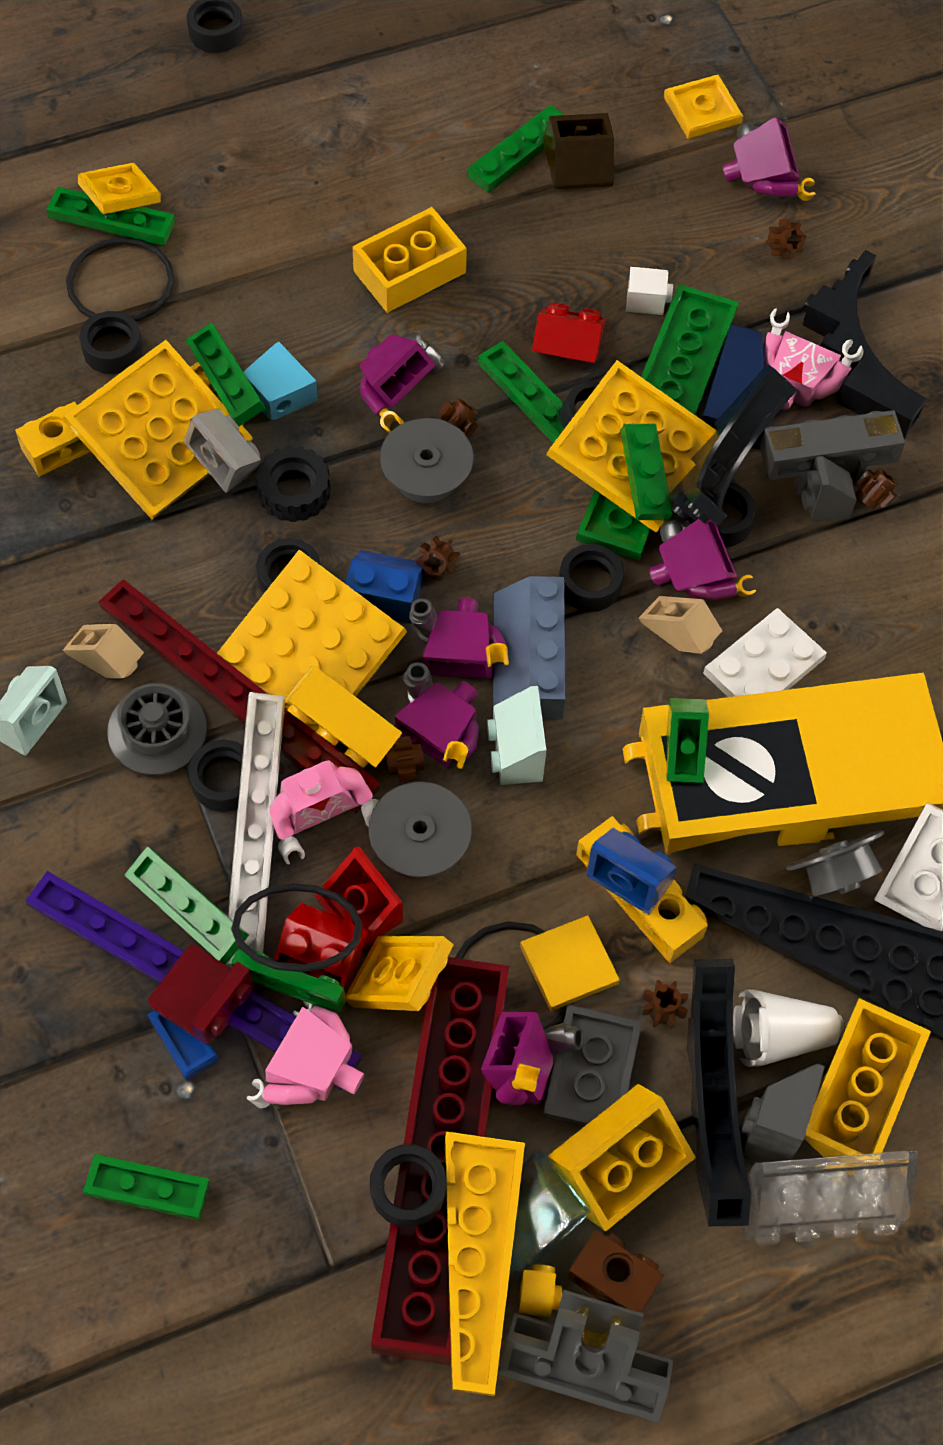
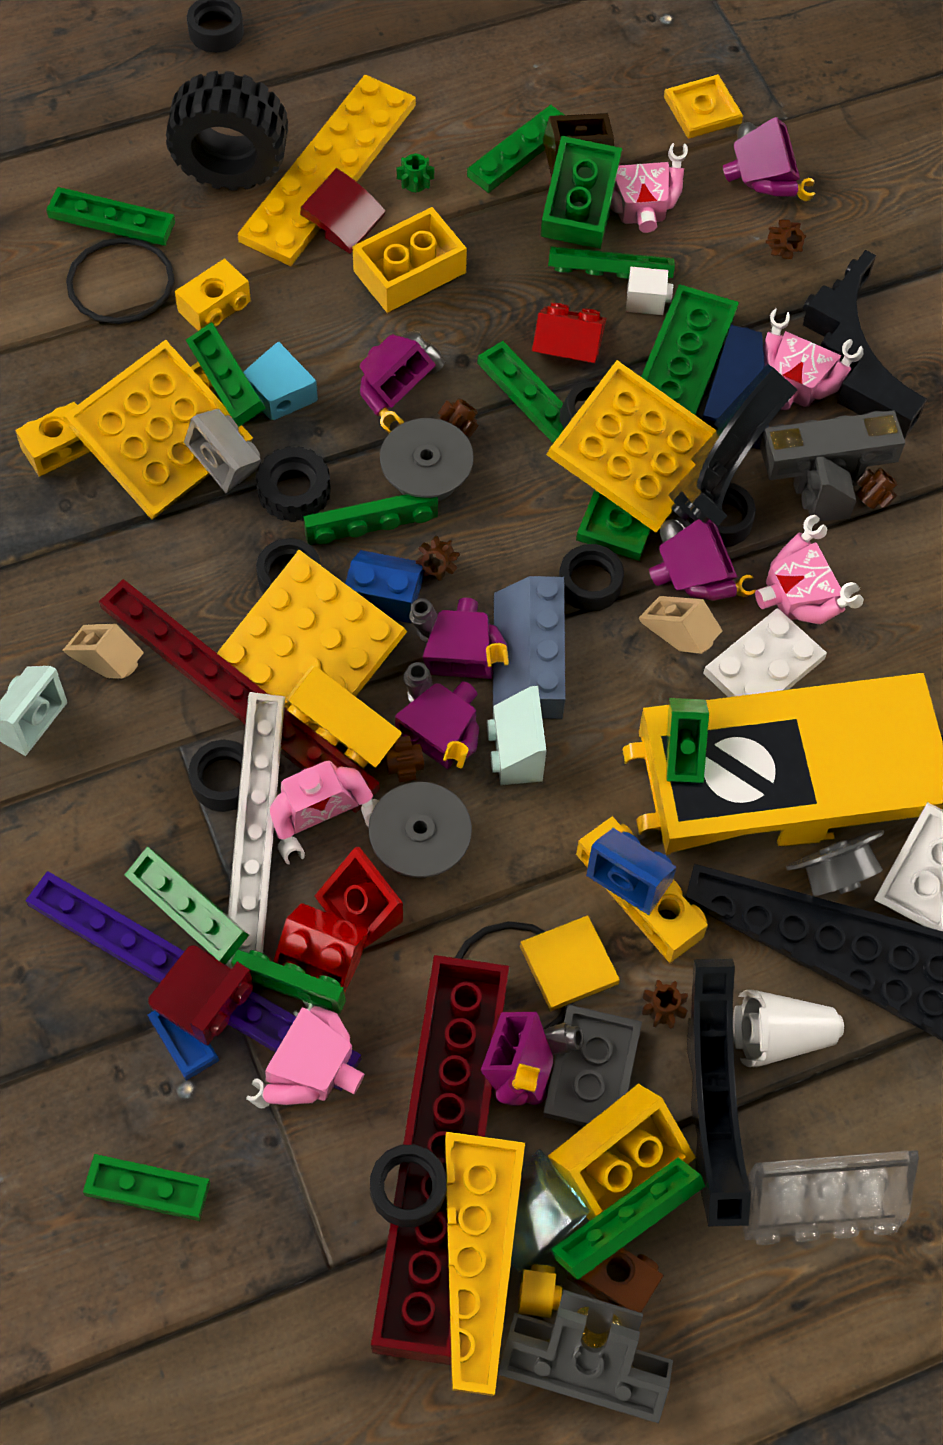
(106, 323): black tyre -> none
(119, 188): yellow tile -> none
(156, 729): dark grey piece -> none
(213, 295): none -> yellow brick
(232, 104): none -> black tyre
(290, 966): black piece -> none
(343, 210): none -> dark red slope
(345, 142): none -> yellow plate
(368, 517): none -> green plate
(399, 972): yellow plate -> none
(415, 173): none -> green gear
(580, 192): none -> green slope
(599, 262): none -> green plate
(628, 1218): none -> green plate
(646, 472): green plate -> none
(648, 190): none -> bright pink torso
(781, 1117): dark grey slope -> none
(804, 582): none -> bright pink torso
(865, 1083): yellow slope -> none

